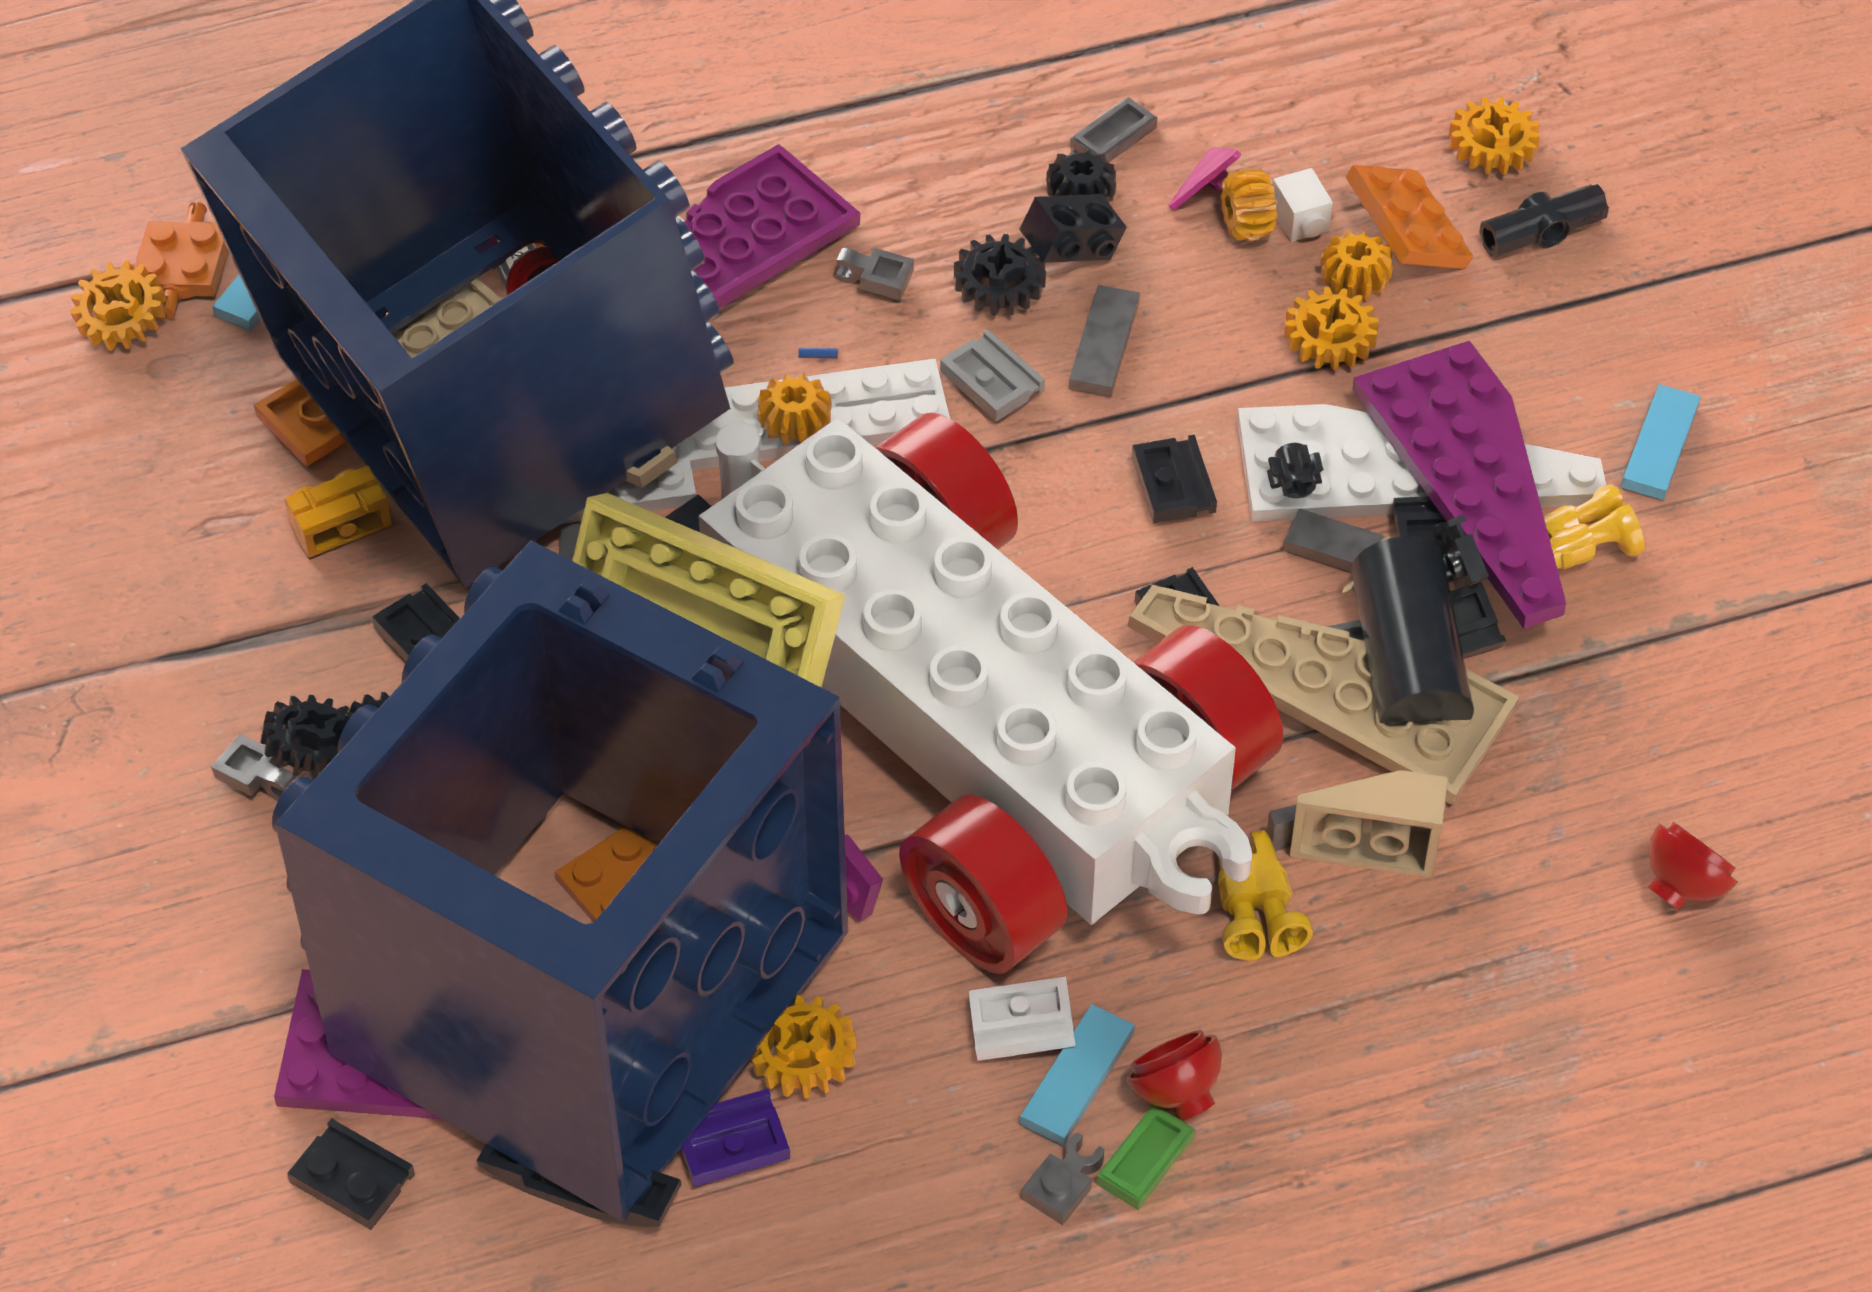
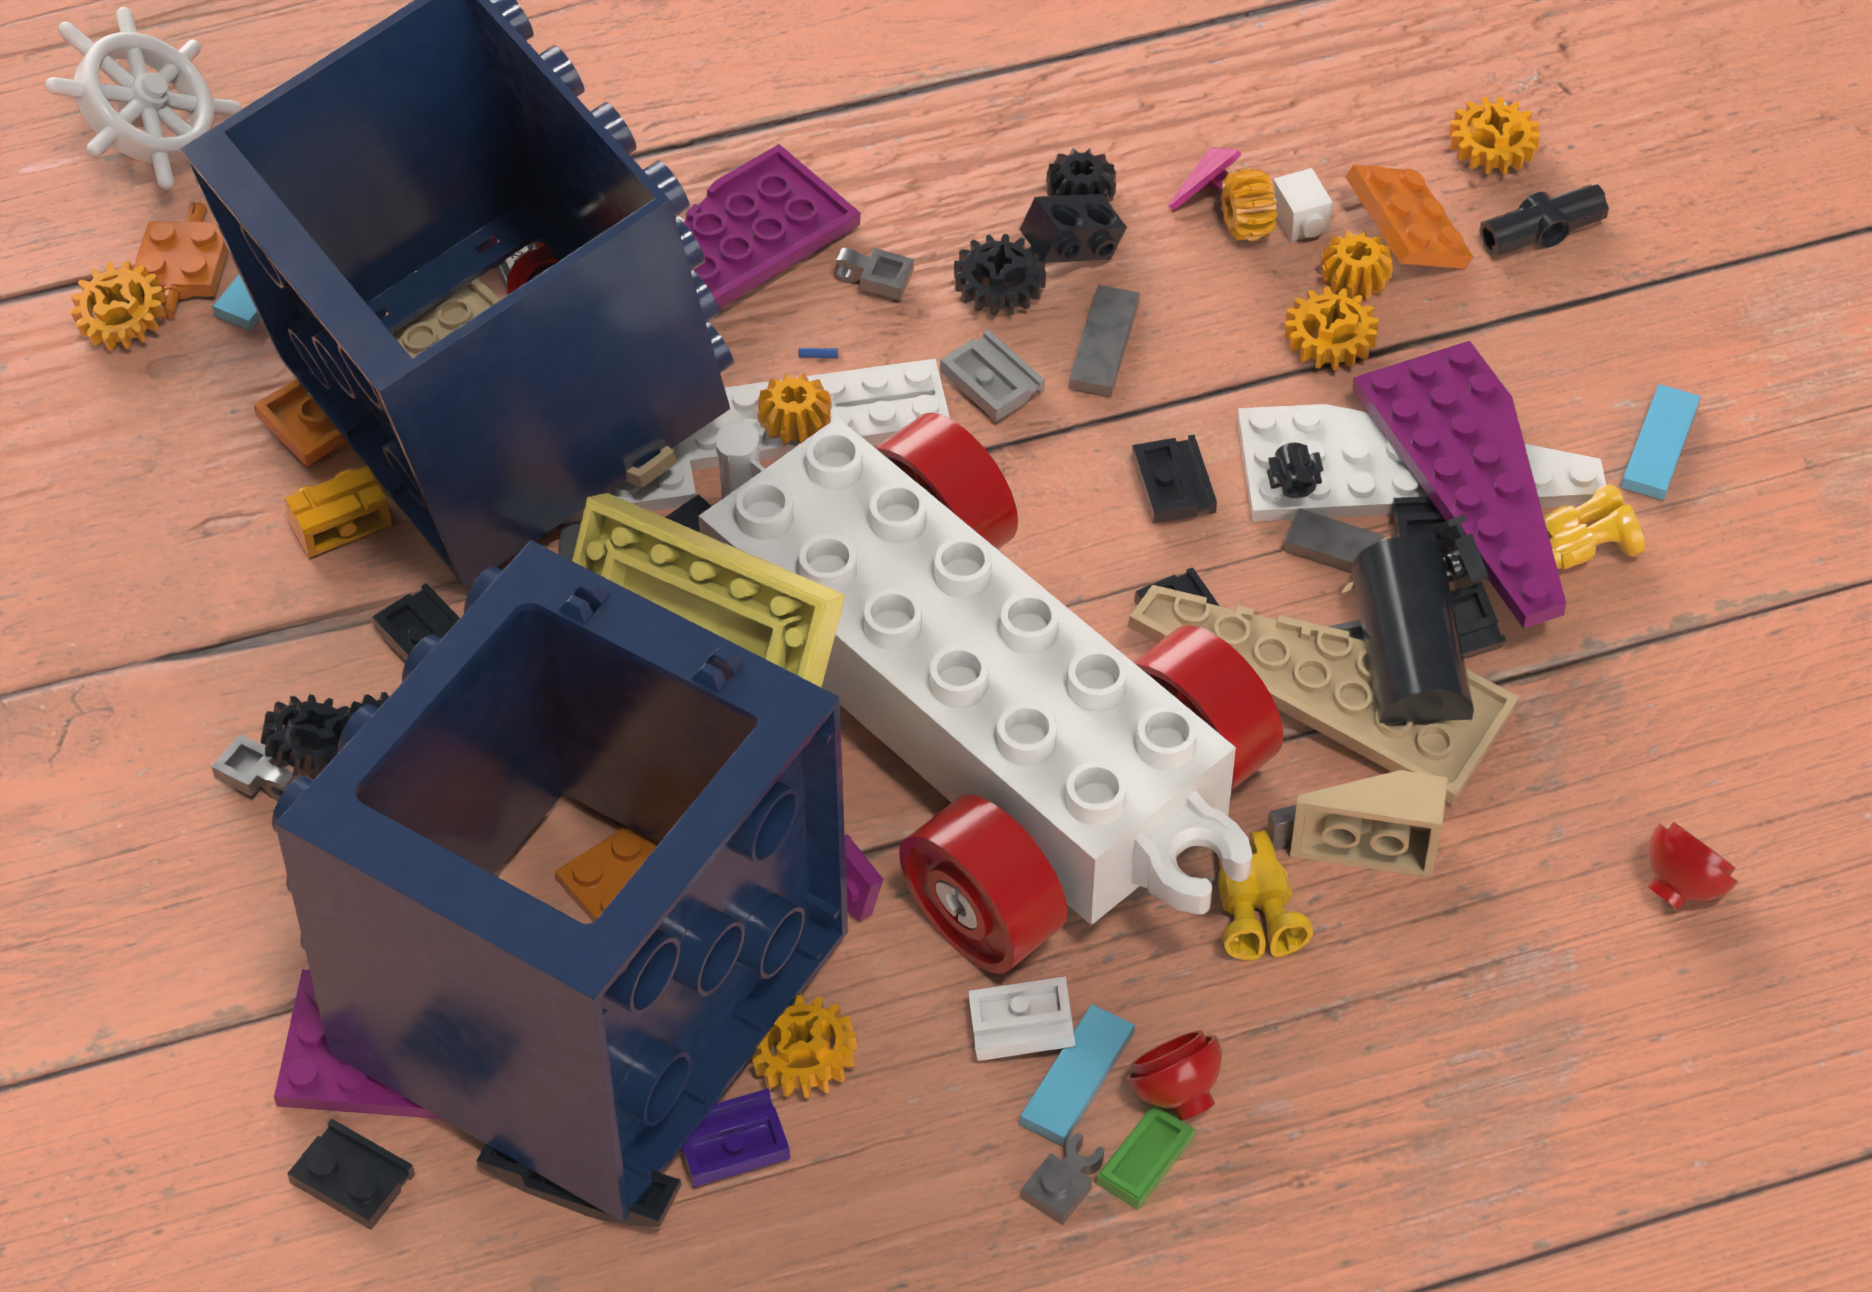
(140, 95): none -> white piece
(1115, 130): flat silver tile -> none

